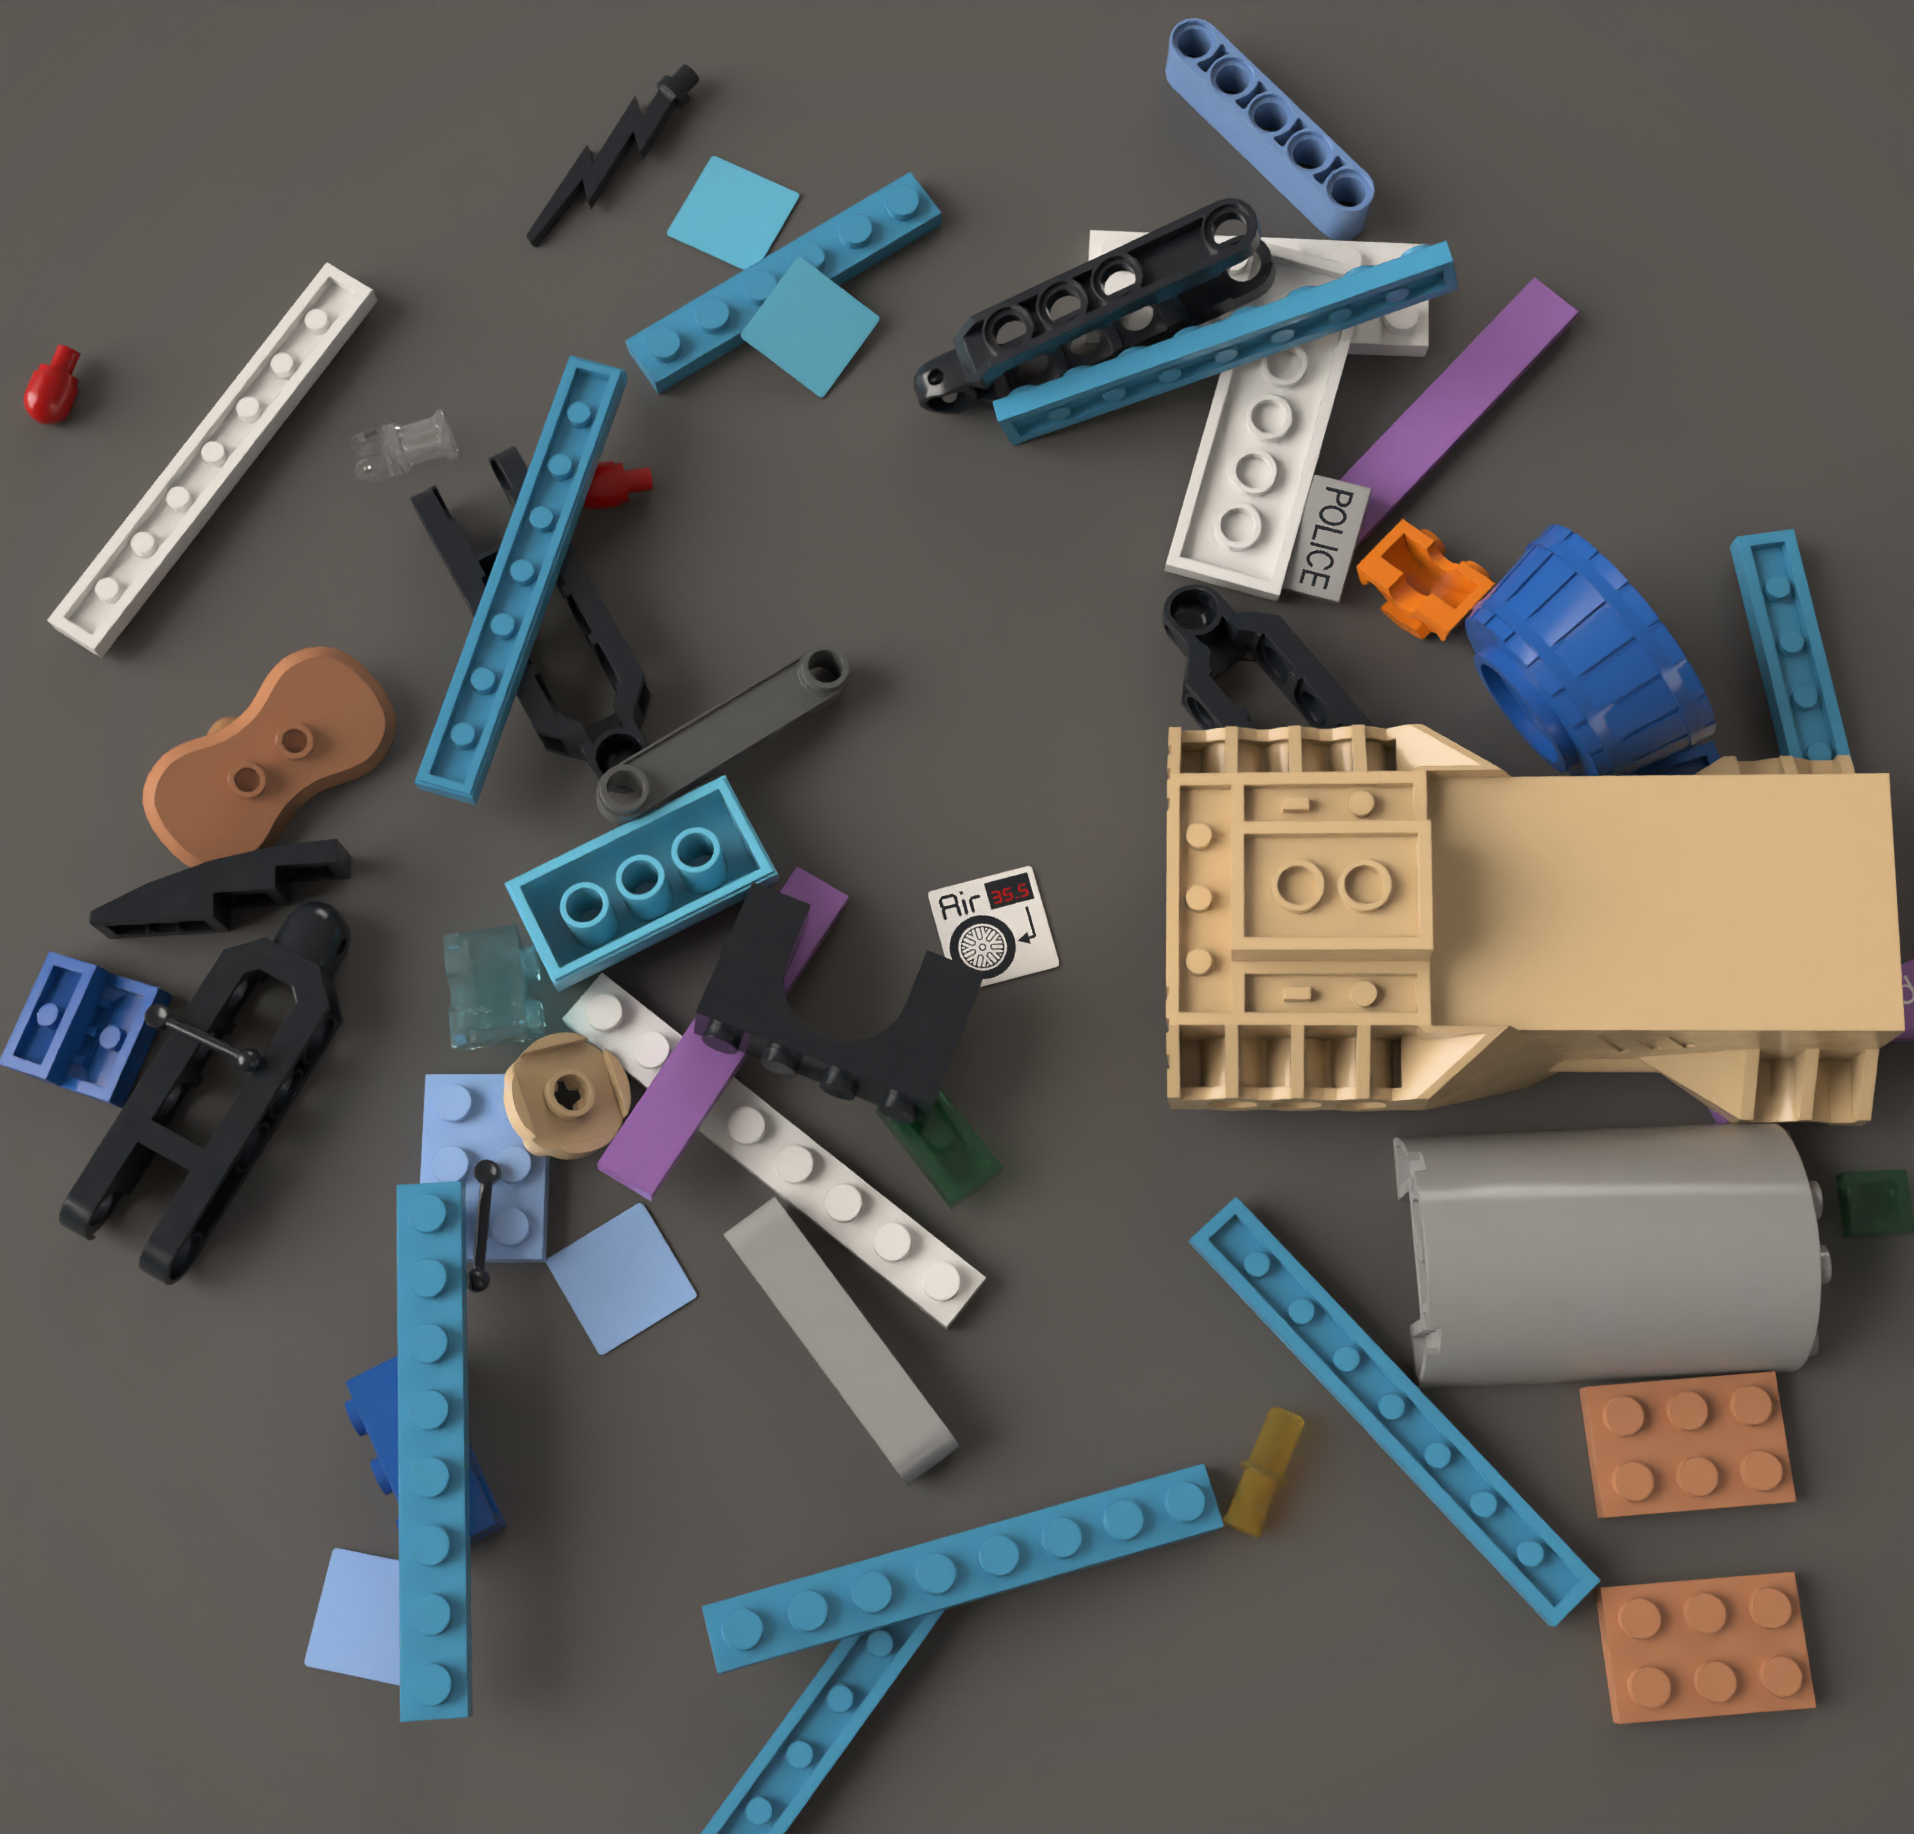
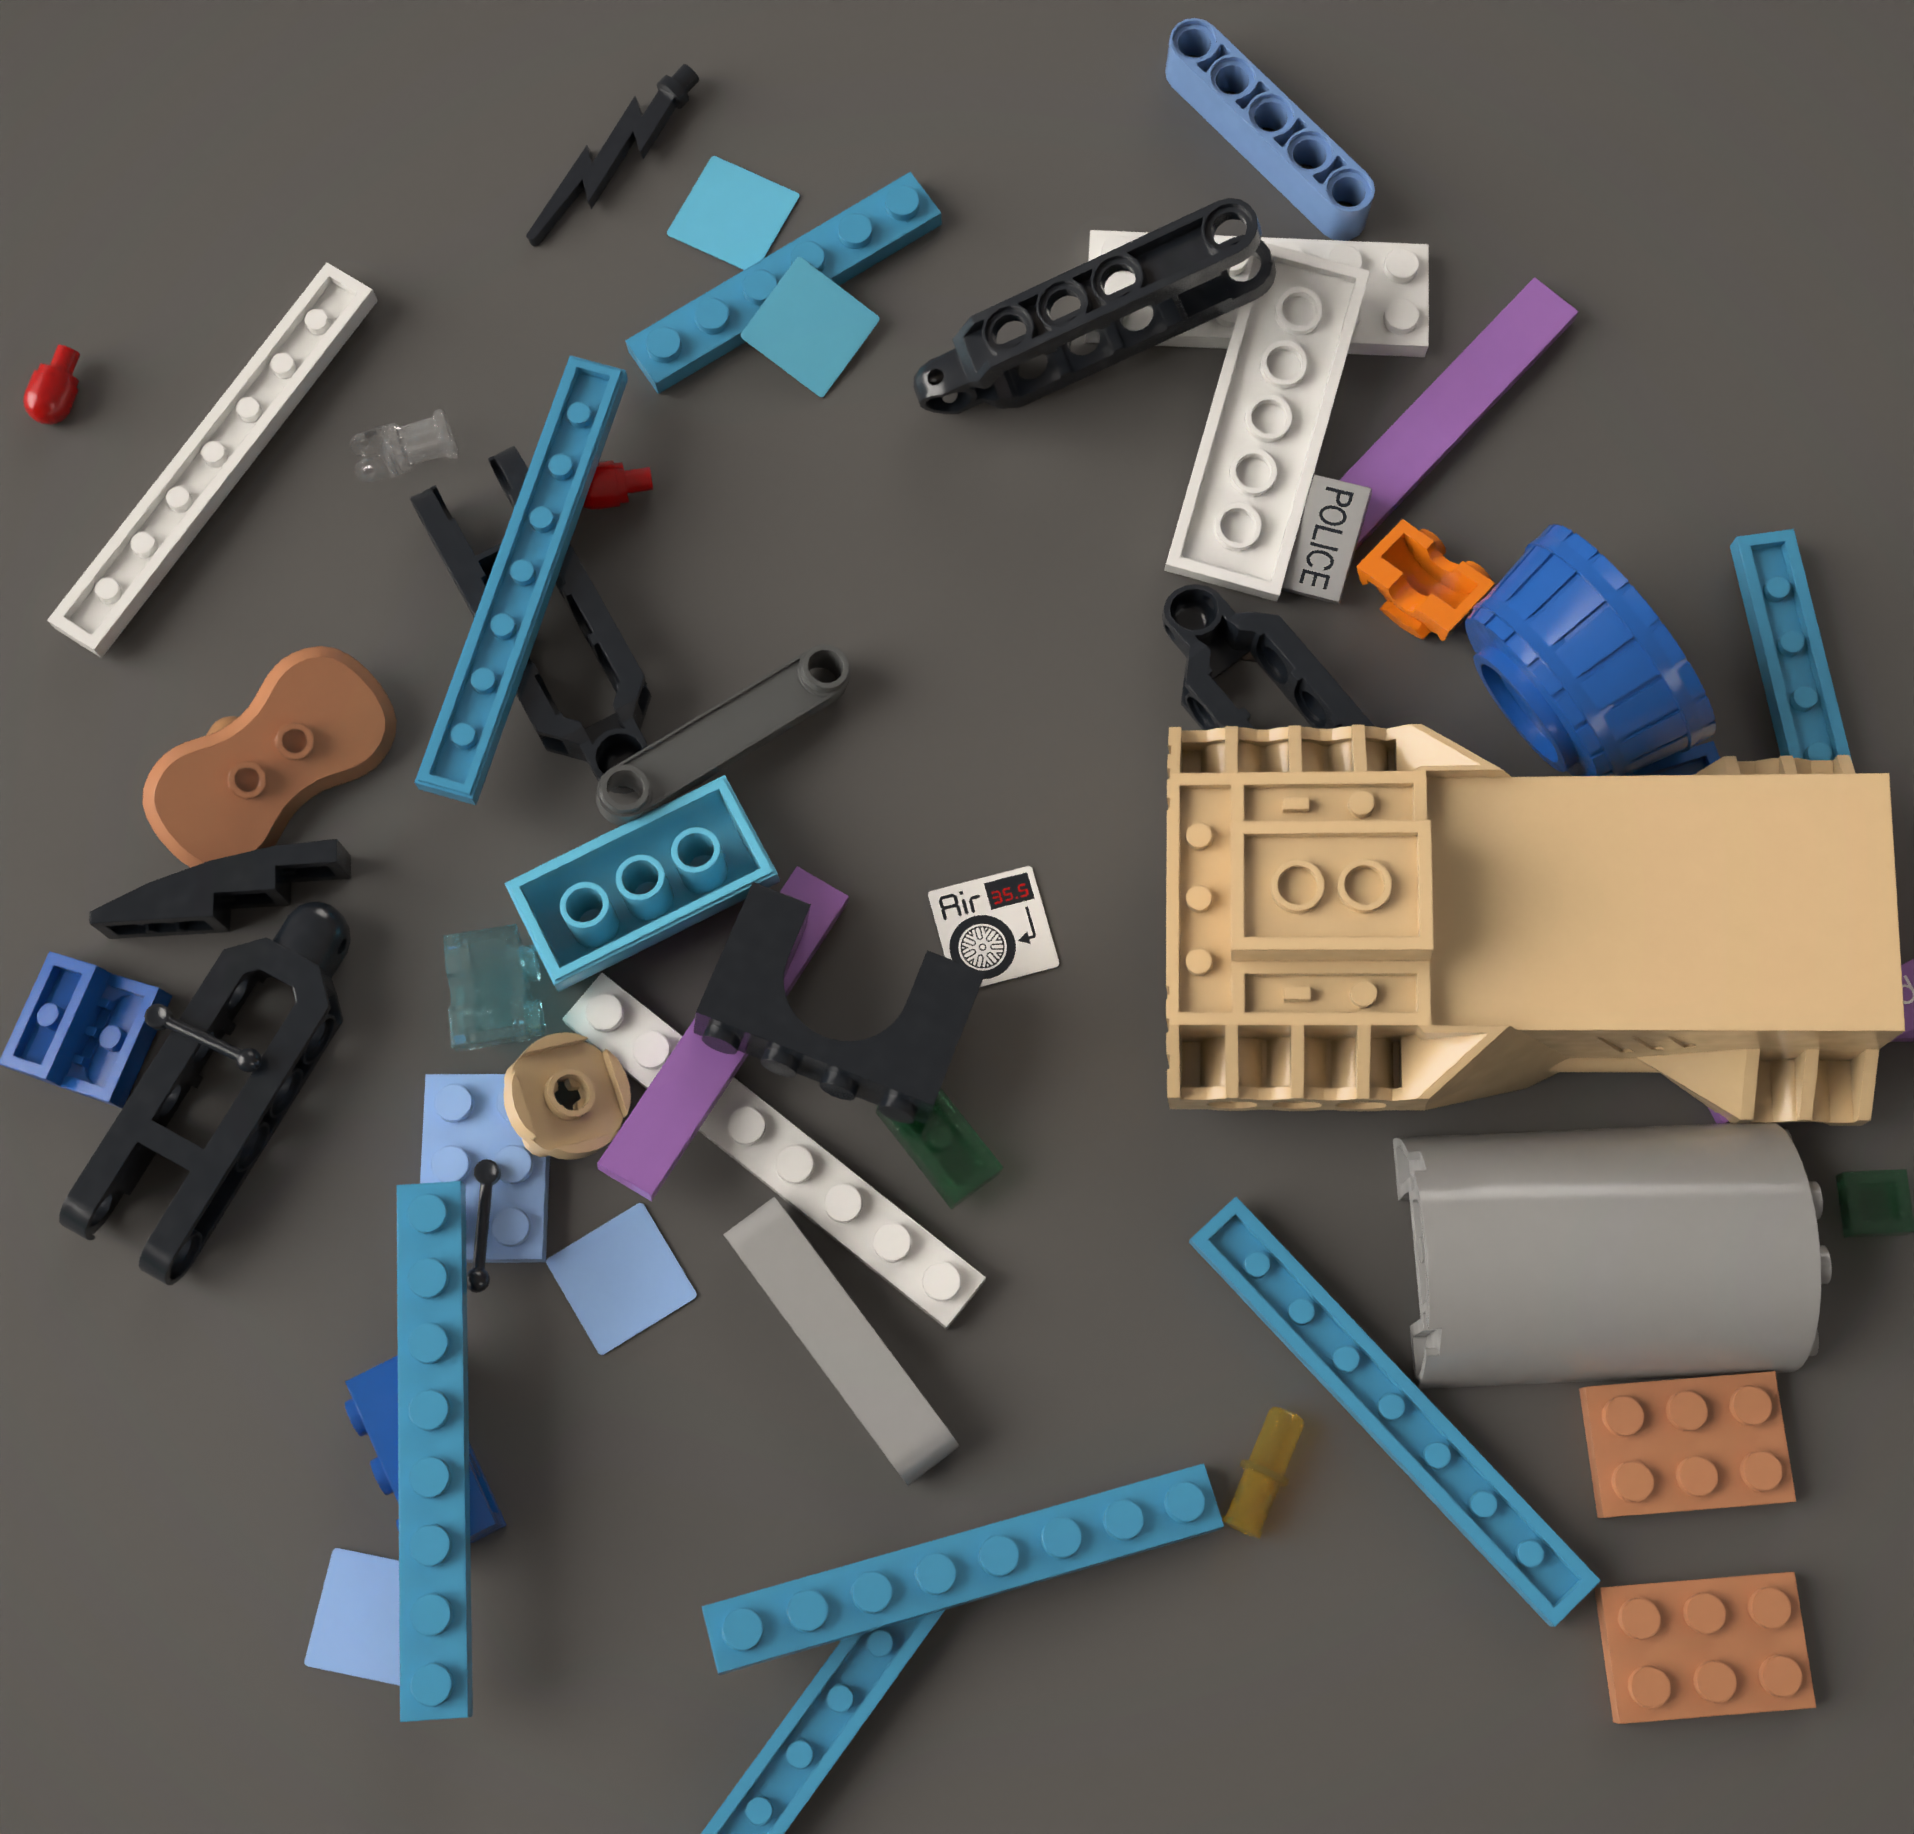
(1229, 343): dark azure plate -> none

